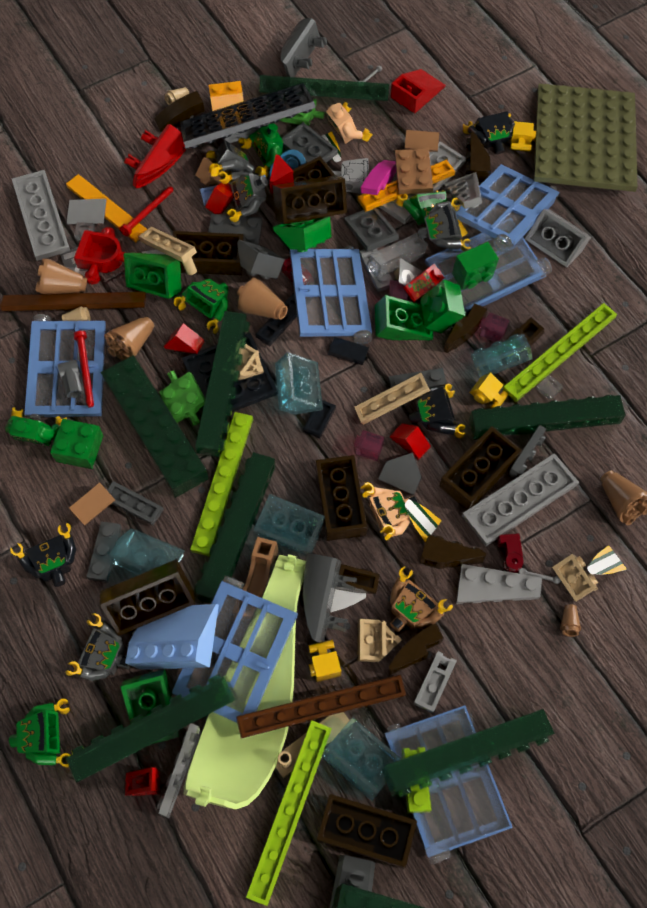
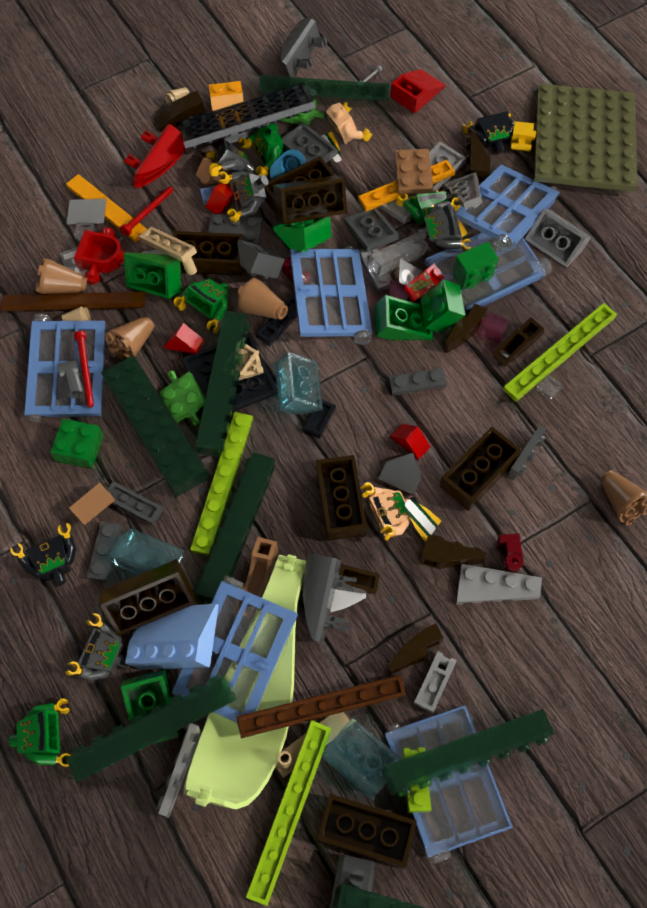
(31, 430): green torso -> none
(40, 215): light grey plate -> none
(143, 782): red slope -> none
(280, 173): red slope -> none
(289, 525): clear light blue slope -> none
(325, 664): yellow brick -> none
(348, 350): black tile -> none
(354, 173): light grey torso -> none
(369, 445): clear pink brick -> none
(375, 640): tan slope -> none
(379, 177): dark pink slope -> none
(392, 398): tan piece -> none
(413, 605): torso -> none
(422, 140): medium nougat panel -> none
(436, 412): black torso -> none
(487, 390): yellow brick -> none
(502, 355): clear light blue slope -> none
(520, 499): light grey plate -> none
(550, 415): clear green brick -> none
(556, 579): light grey hinge -> none
(570, 621): medium nougat cone -> none
(575, 577): tan bracket -> none
(605, 563): sticker -> none

